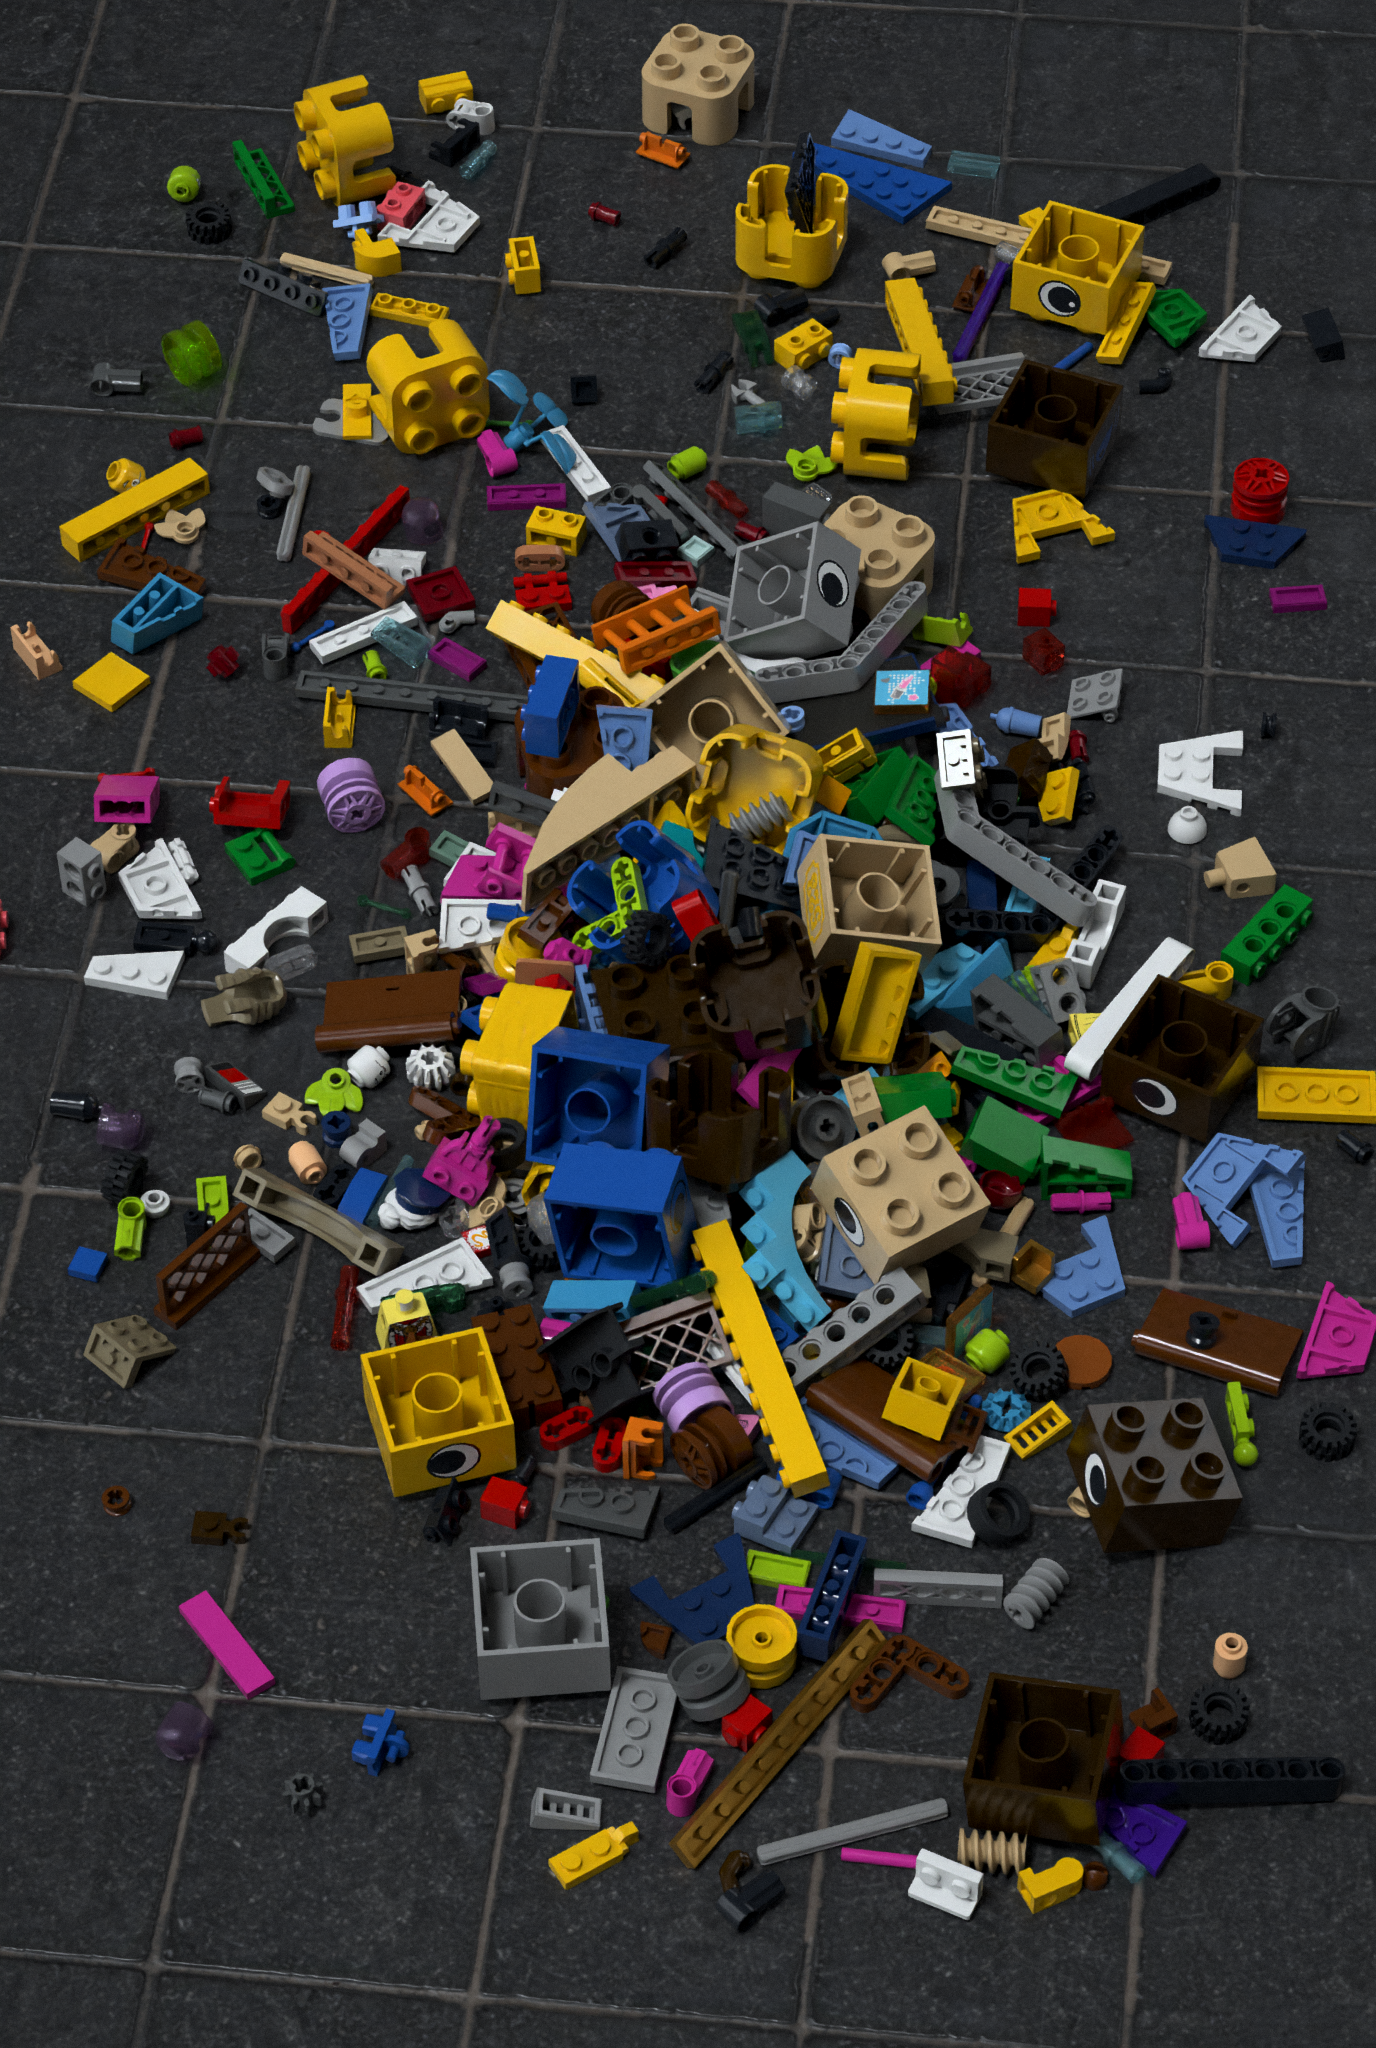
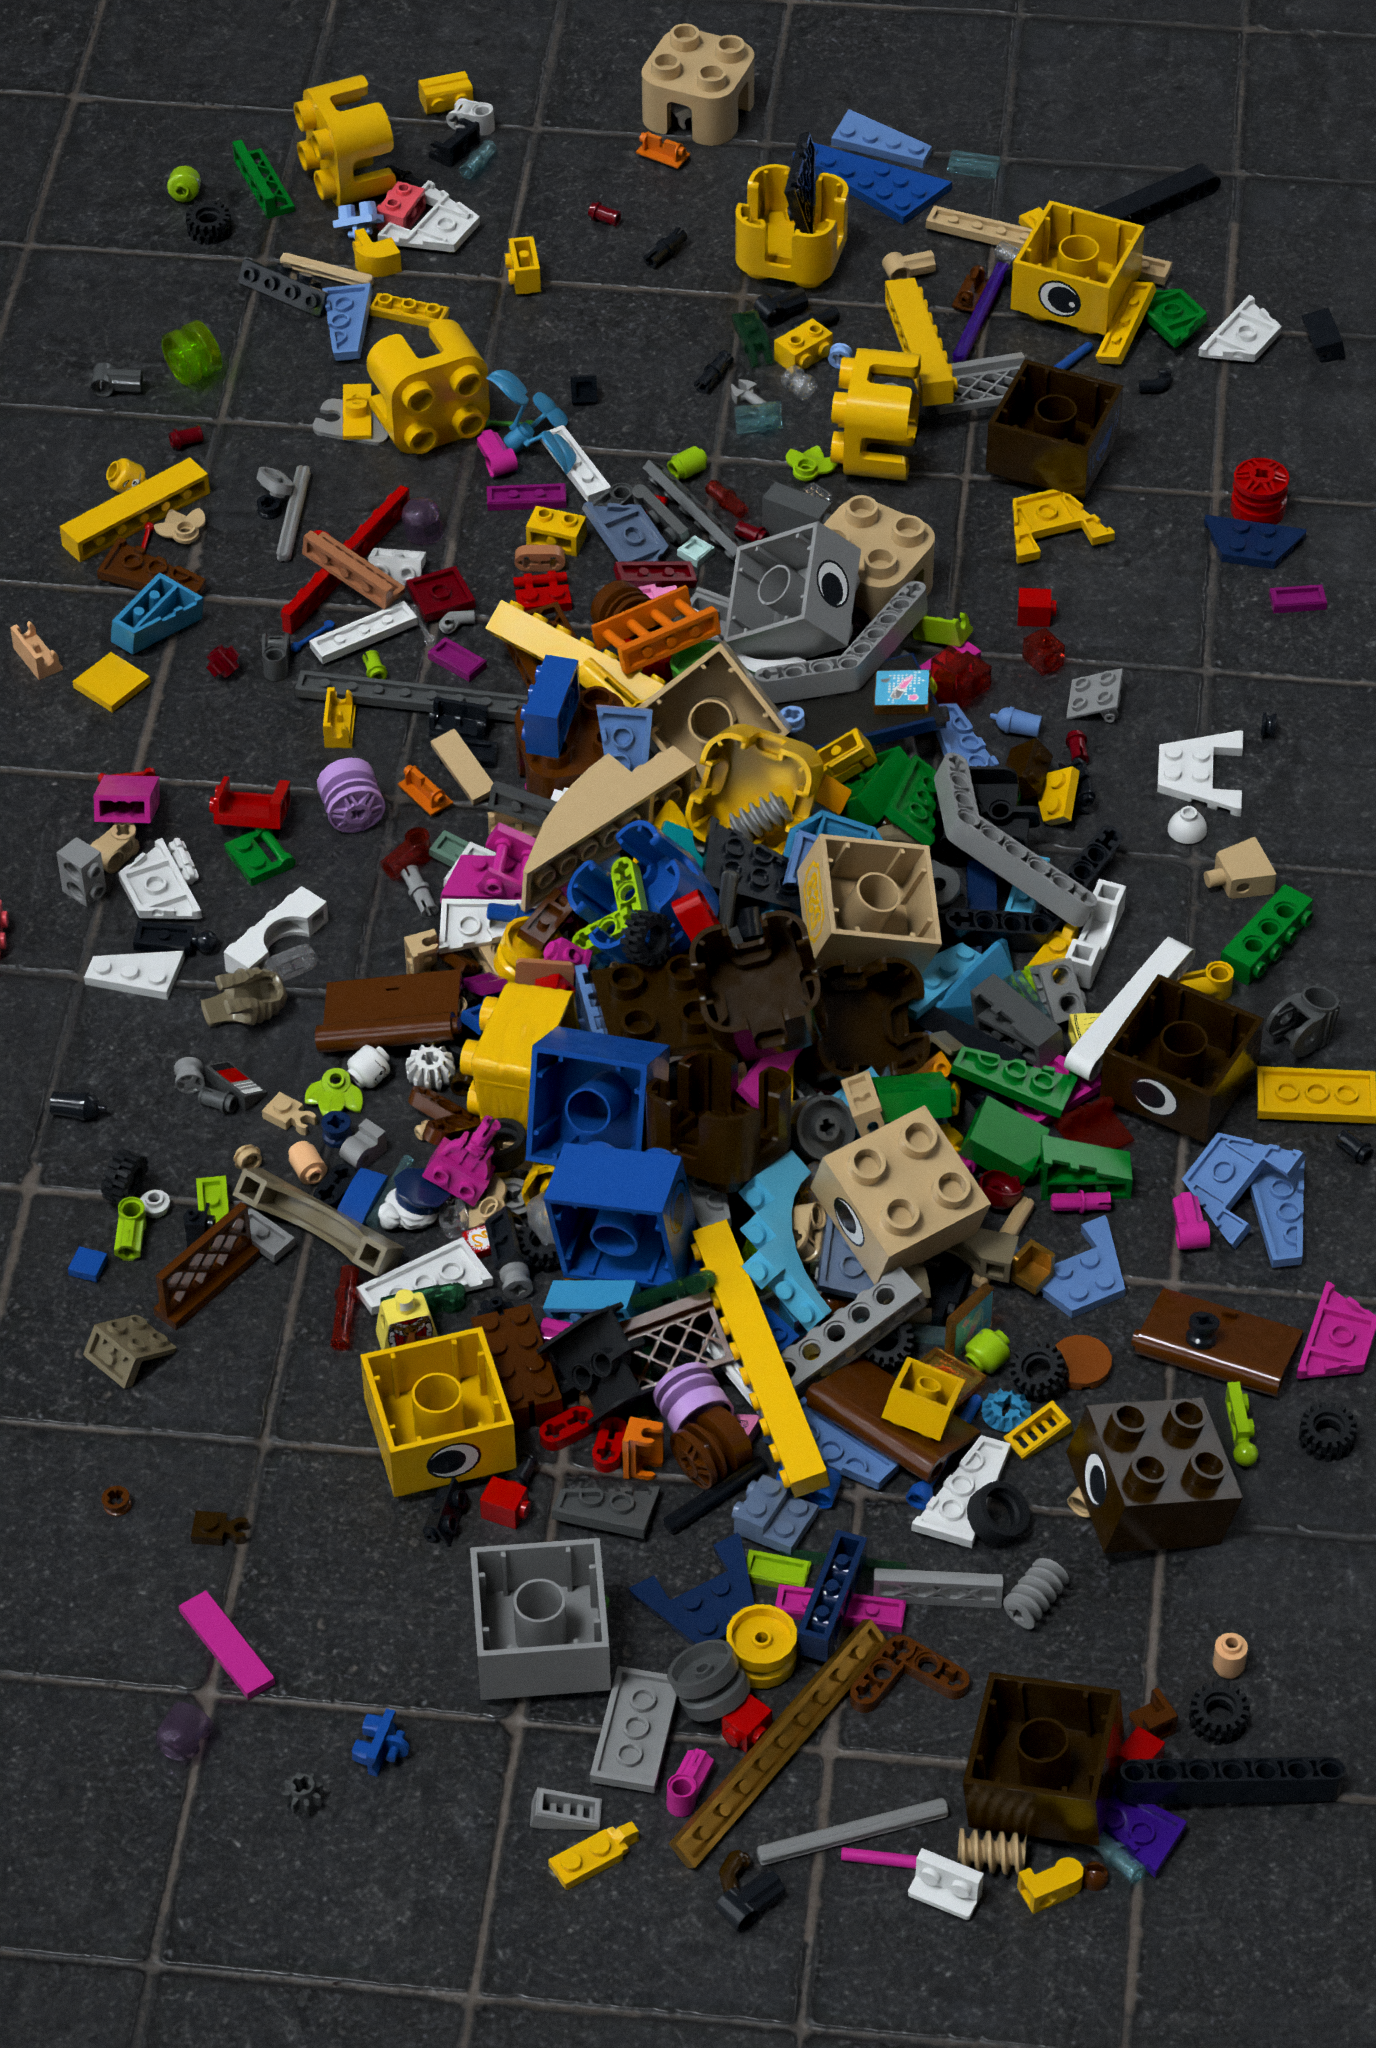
(120, 1129): clear purple helmet -> none
(363, 900): clear green hinge -> none
(378, 944): dark tan plate -> none
(412, 654): clear light blue slope -> none
(647, 540): black brick -> none
(655, 1638): reddish brown tile -> none
(875, 1003): yellow slope -> none
(960, 761): bracket -> none
(961, 1438): reddish brown tile -> none
(1056, 734): tan slope -> none

